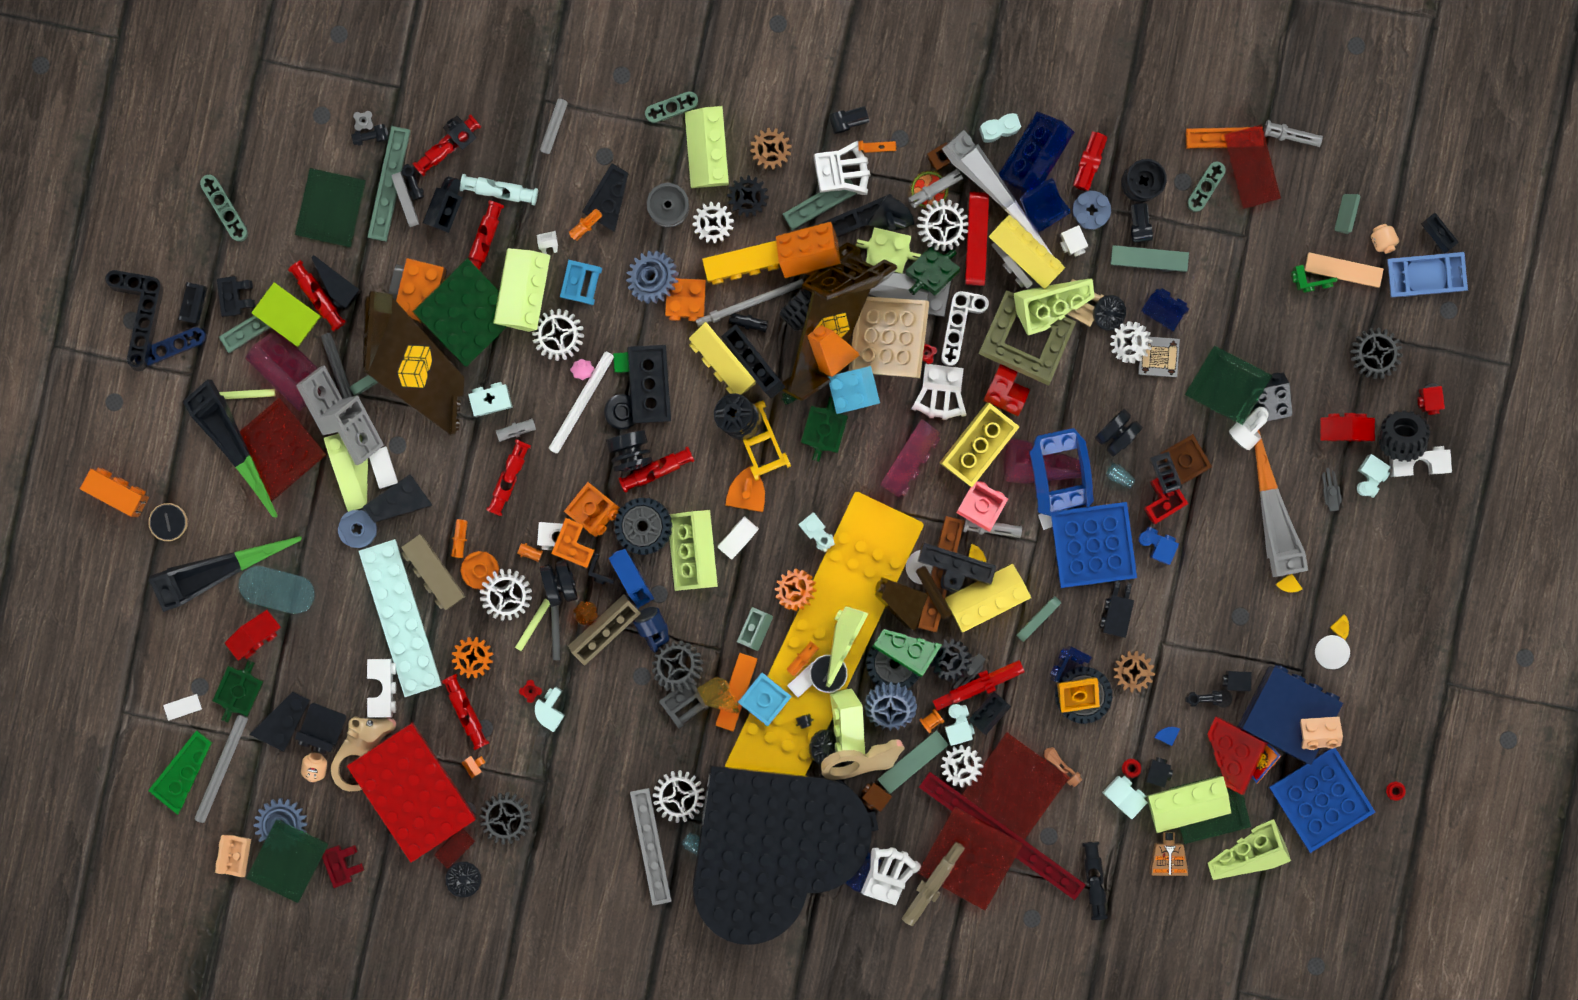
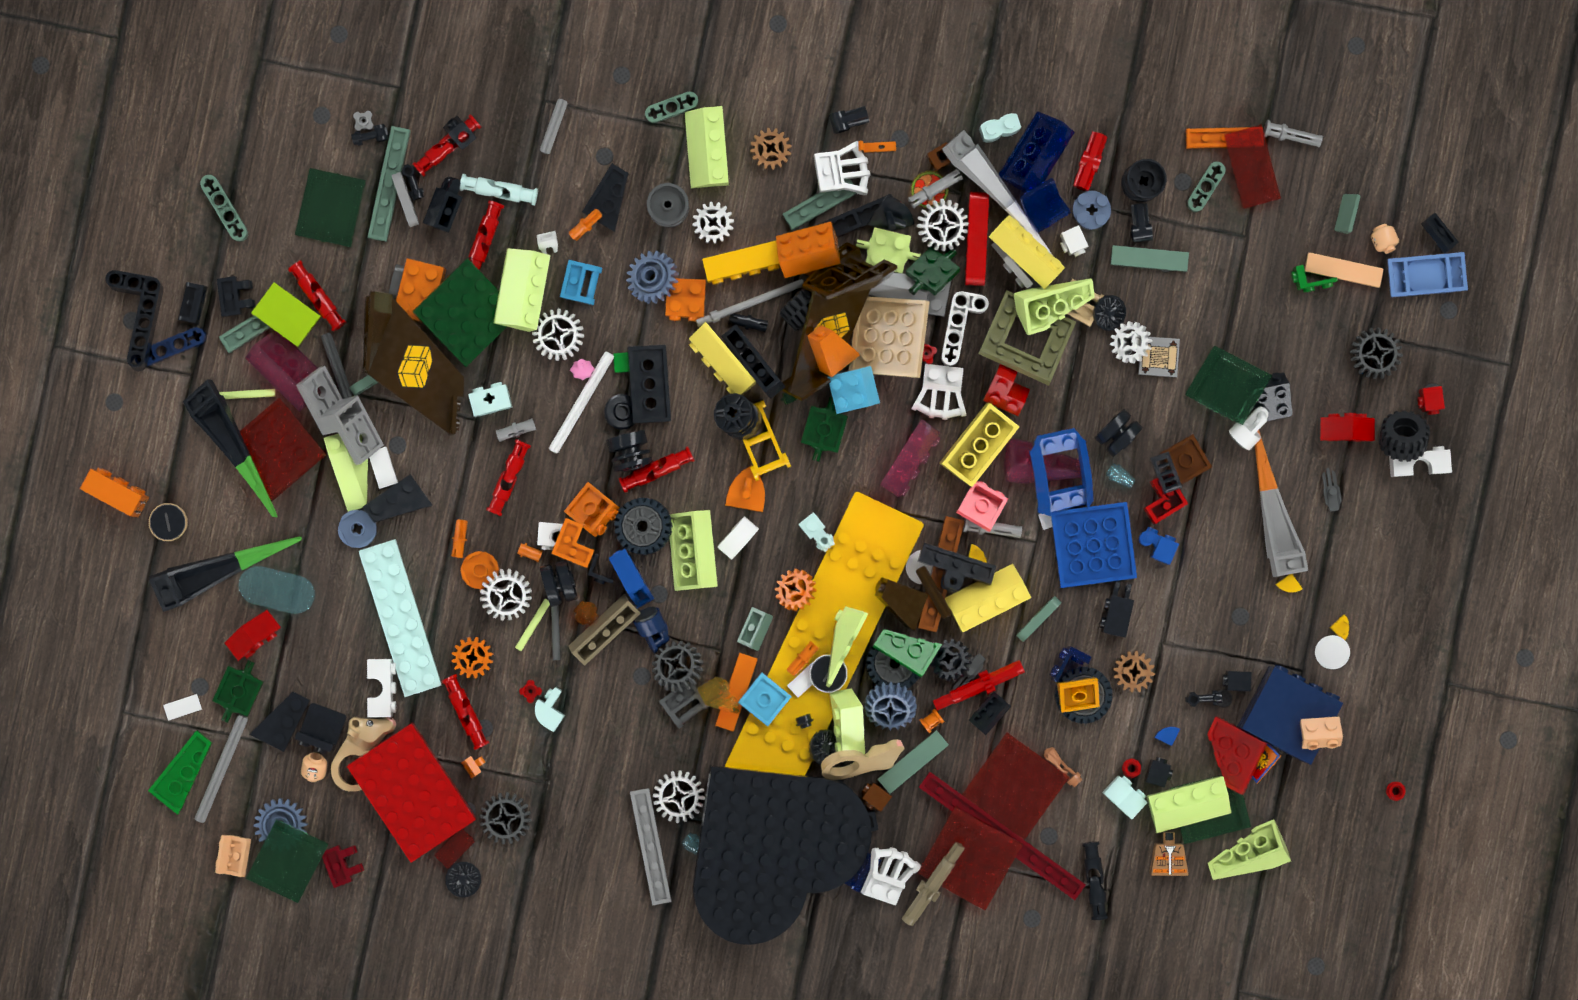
(338, 287): black slope -> none
(433, 572): dark tan brick -> none
(741, 202): black gear -> none
(960, 730): light aqua brick -> none
(965, 757): white gear -> none
(1165, 308): clear blue bracket -> none
(1322, 799): blue plate -> none
(1375, 471): light aqua brick -> none

